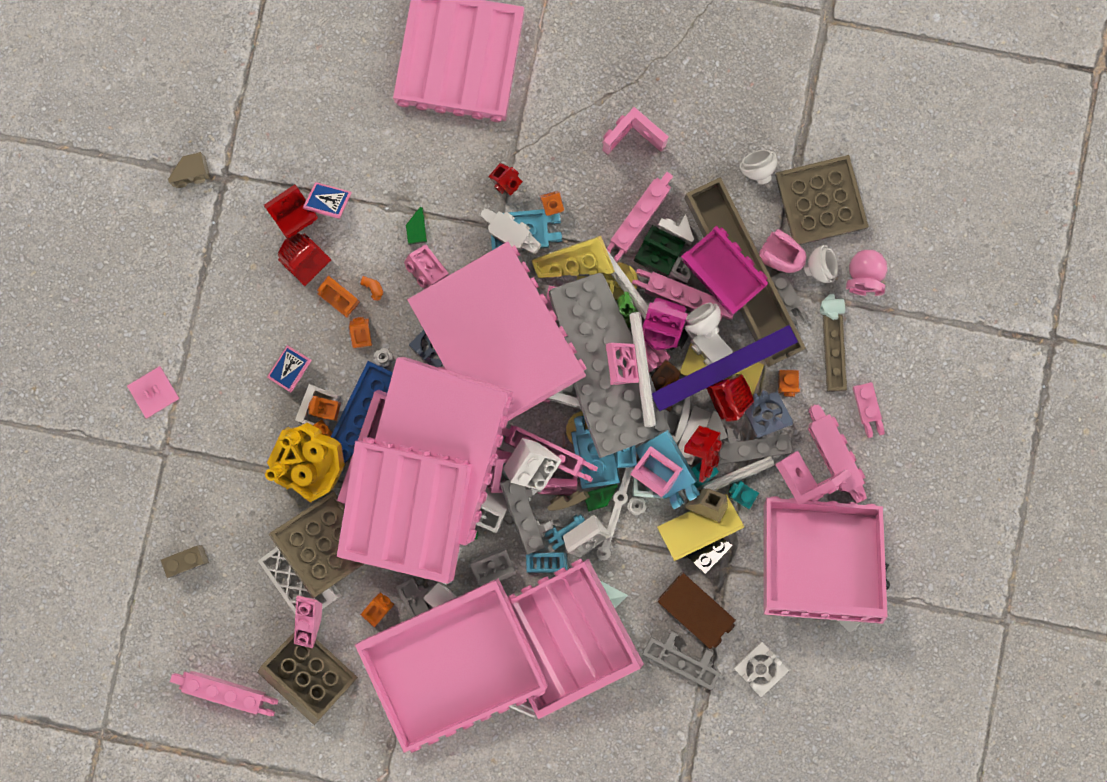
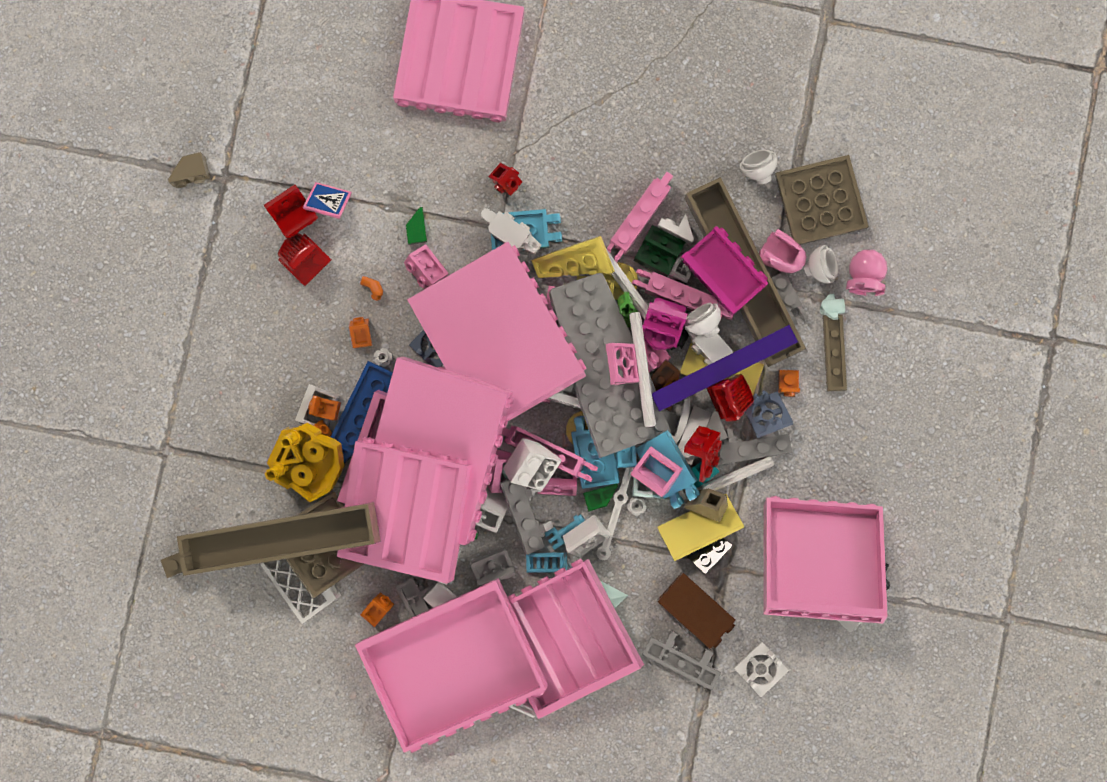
(153, 392): bright pink piece -> none
(223, 692): bright pink hinge -> none
(279, 538): none -> dark tan piece
(289, 368): piece -> none
(307, 621): bright pink slope -> none
(307, 677): dark tan slope -> none
(337, 296): orange hinge -> none
(552, 203): orange bracket -> none
(563, 502): dark tan slope -> none
(641, 124): bright pink bracket -> none
(743, 494): teal bracket -> none
(802, 482): bright pink bracket -> none
(835, 453): bright pink hinge -> none
(868, 408): bright pink hinge -> none

